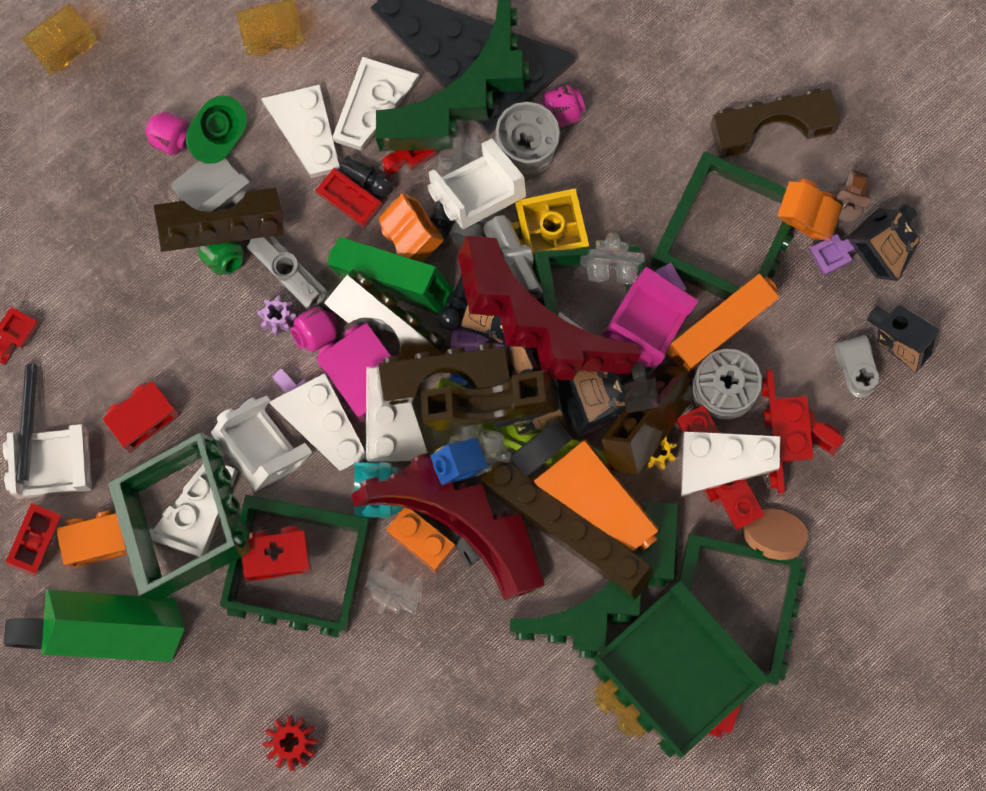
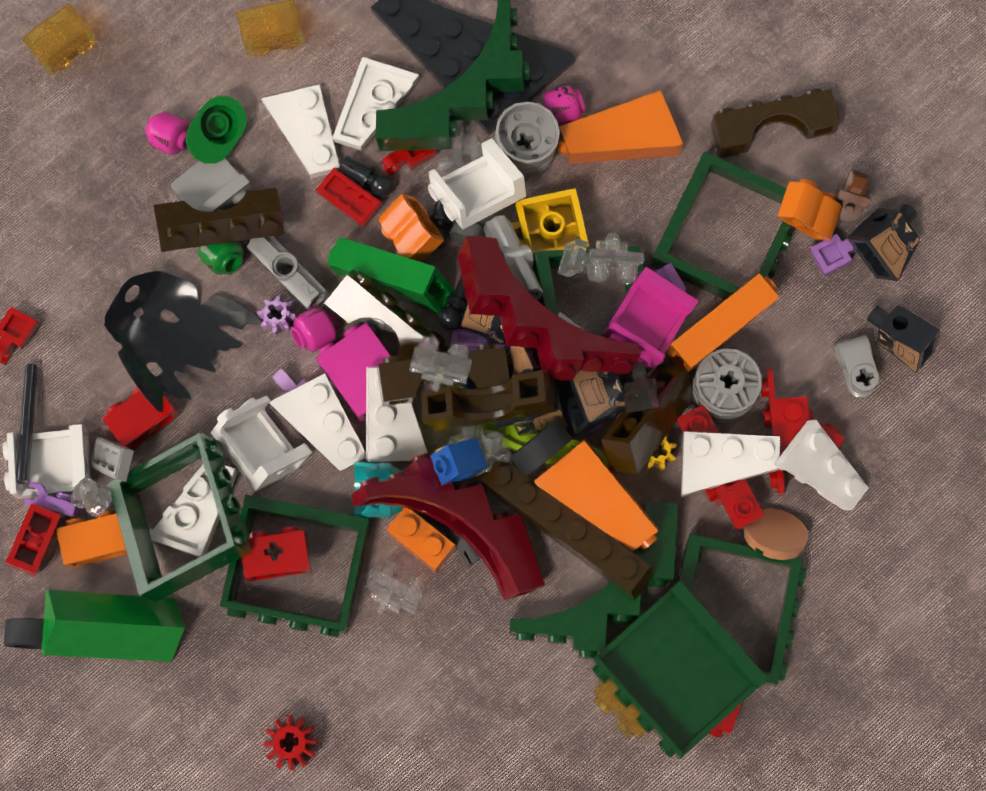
(60, 503): none -> medium lavender plate
(90, 496): none -> clear wheel
(111, 458): none -> light grey plate
(168, 344): none -> black piece
(441, 366): none -> clear hips
(573, 258): none -> clear plate
(622, 133): none -> orange slope
(819, 463): none -> white wing

